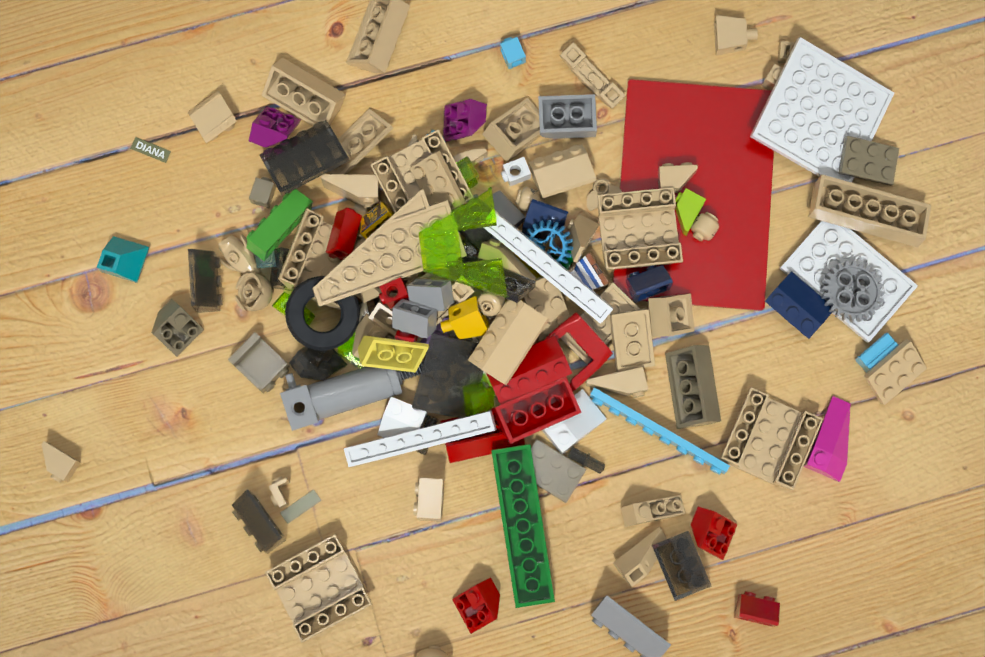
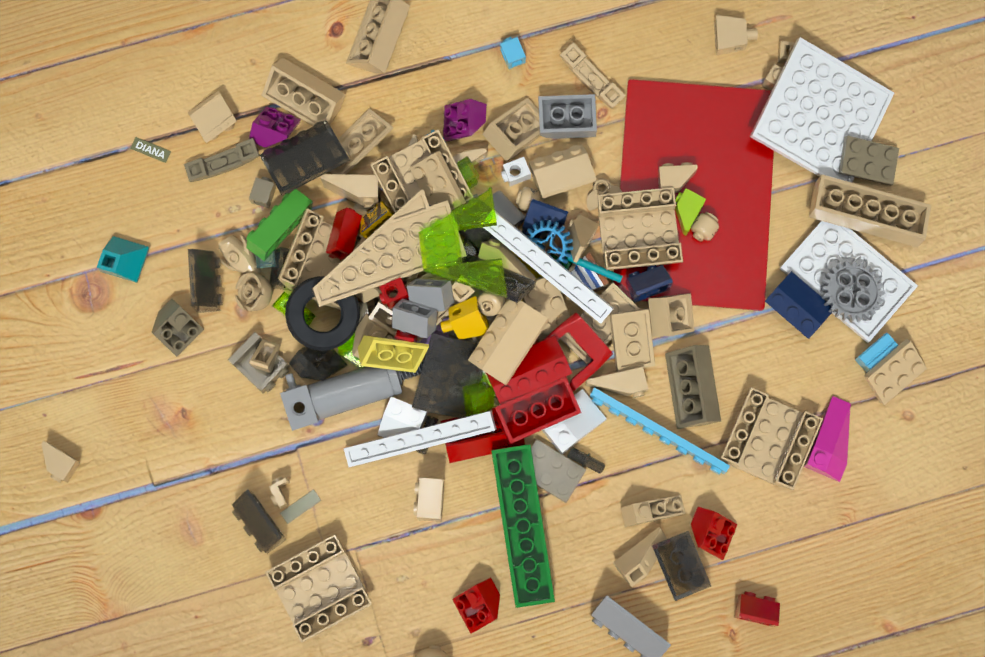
(222, 162): none -> dark tan slope
(265, 356): none -> tan slope
(597, 269): none -> teal bar

